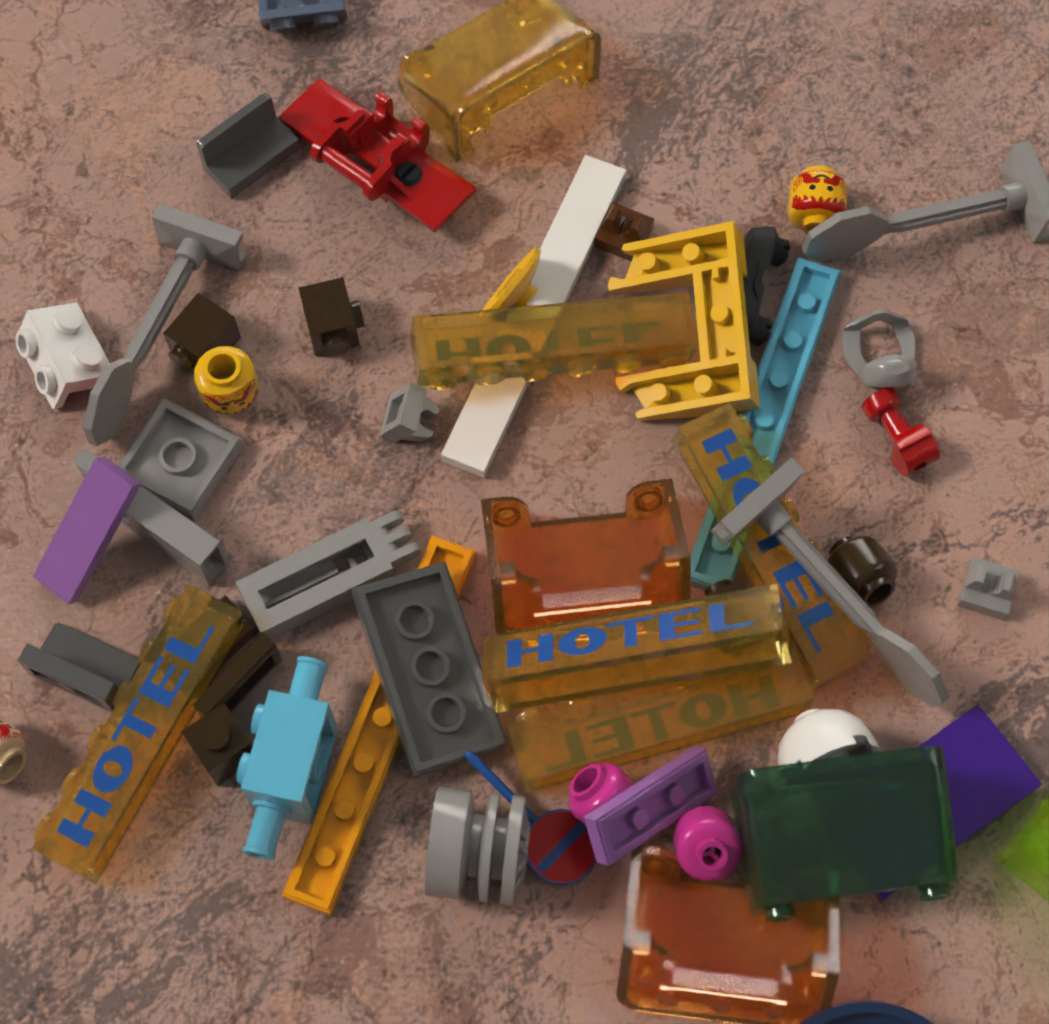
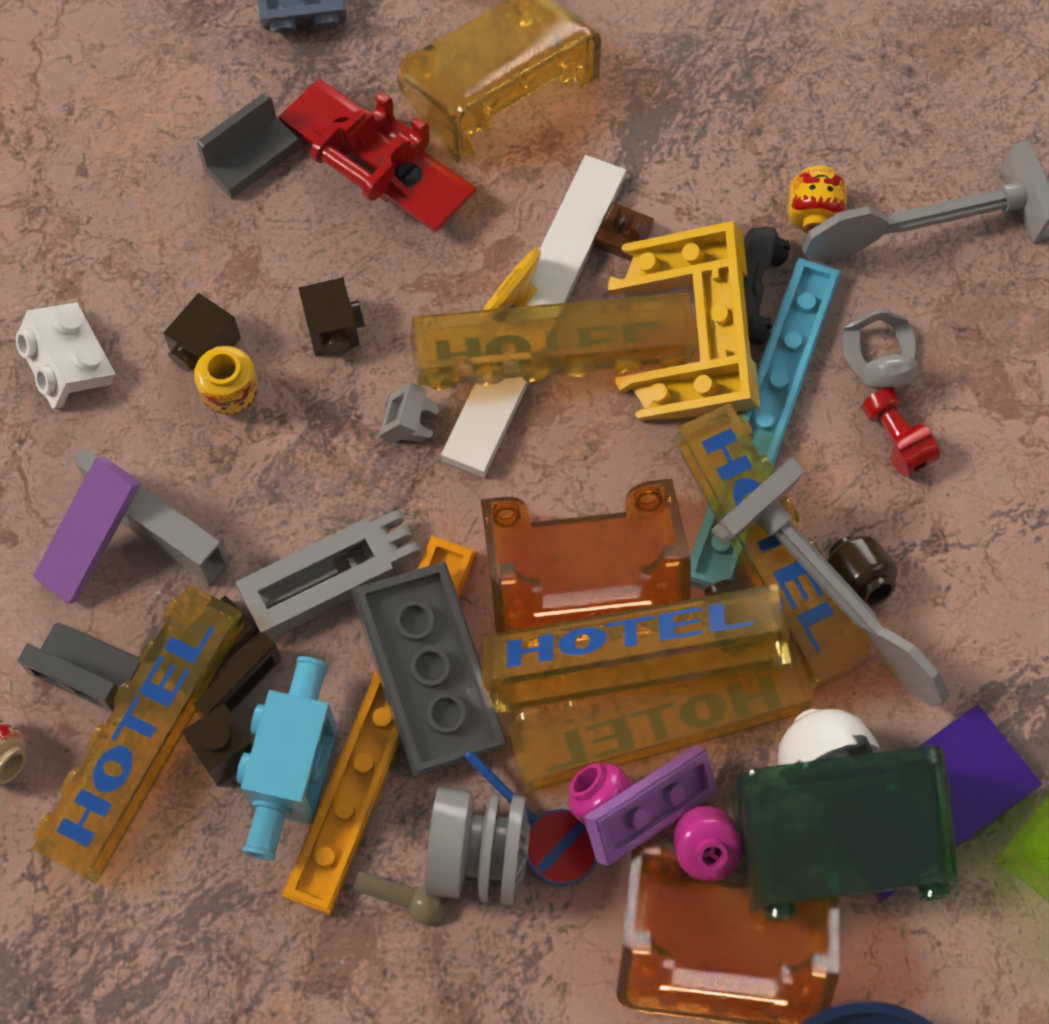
(181, 457): light grey tile -> none
(194, 241): light grey piece -> none
(423, 908): none -> dark tan bar
(988, 588): light grey tile -> none

